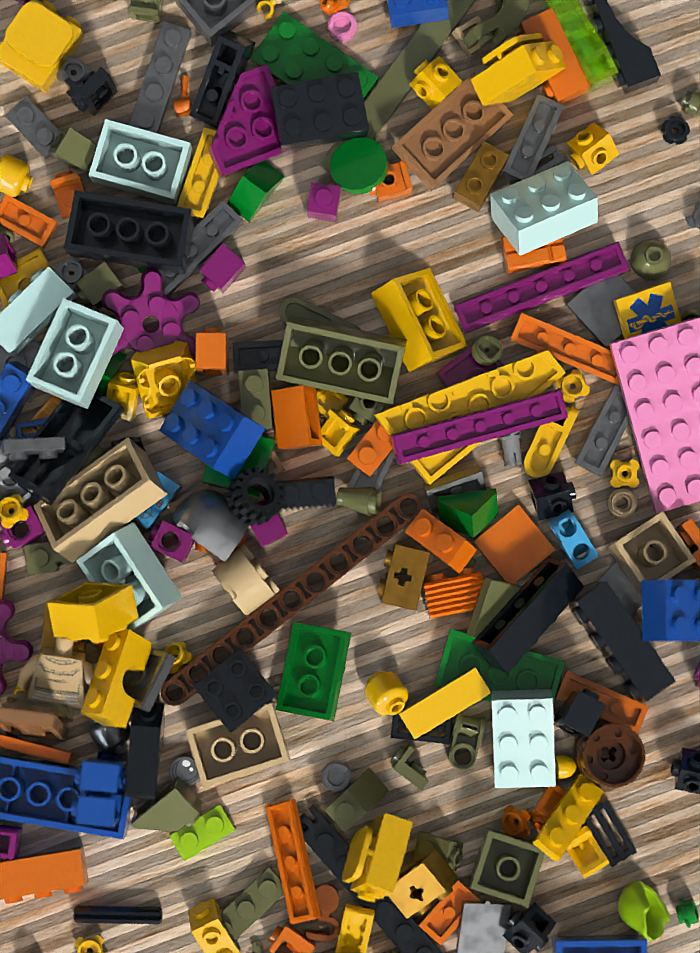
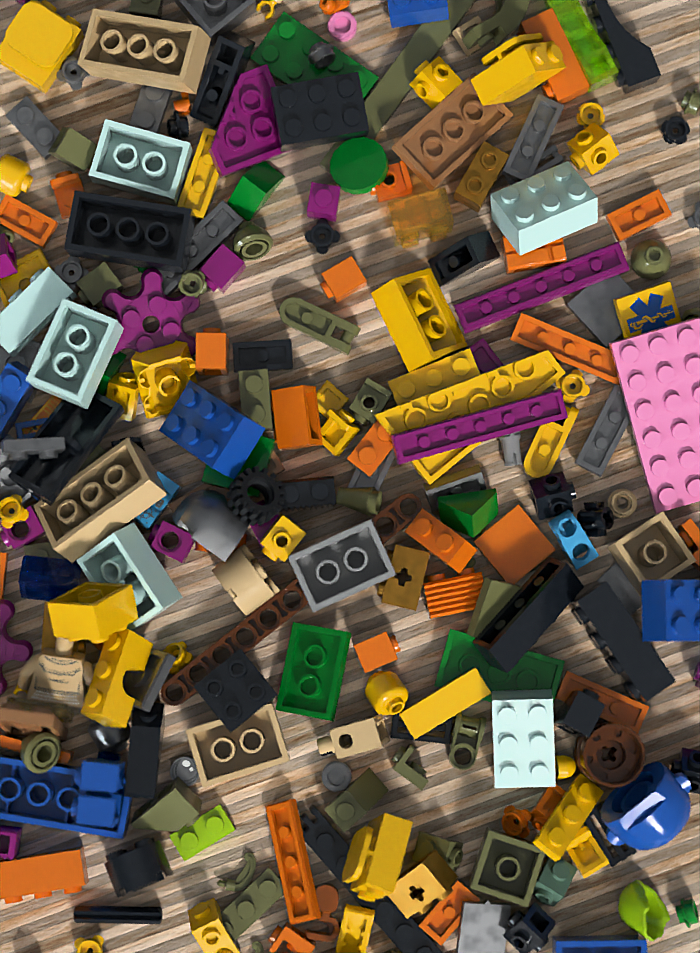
(40, 751): none -> olive brick
(47, 577): none -> clear blue bracket
(95, 92): black bracket -> none
(137, 867): none -> black brick
(144, 51): none -> tan brick
(178, 126): none -> black plate
(186, 278): none -> olive plate
(244, 877): none -> olive piece
(251, 241): none -> olive brick
(281, 538): none -> yellow brick
(314, 236): none -> black plate
(321, 55): none -> flat silver plate
(341, 359): olive slope -> none
(342, 280): none -> orange brick
(342, 565): none -> light grey brick
(366, 735): none -> tan torso
(377, 651): none -> orange brick
(420, 218): none -> clear yellow brick
(434, 377): none -> yellow plate
(464, 258): none -> black slope
(486, 350): olive tile -> none
(553, 881): none -> sand green bracket
(590, 108): none -> yellow plate
(595, 519): none -> black gear
(618, 479): yellow plate -> none
(638, 215): none -> orange plate
(648, 809): none -> blue piece

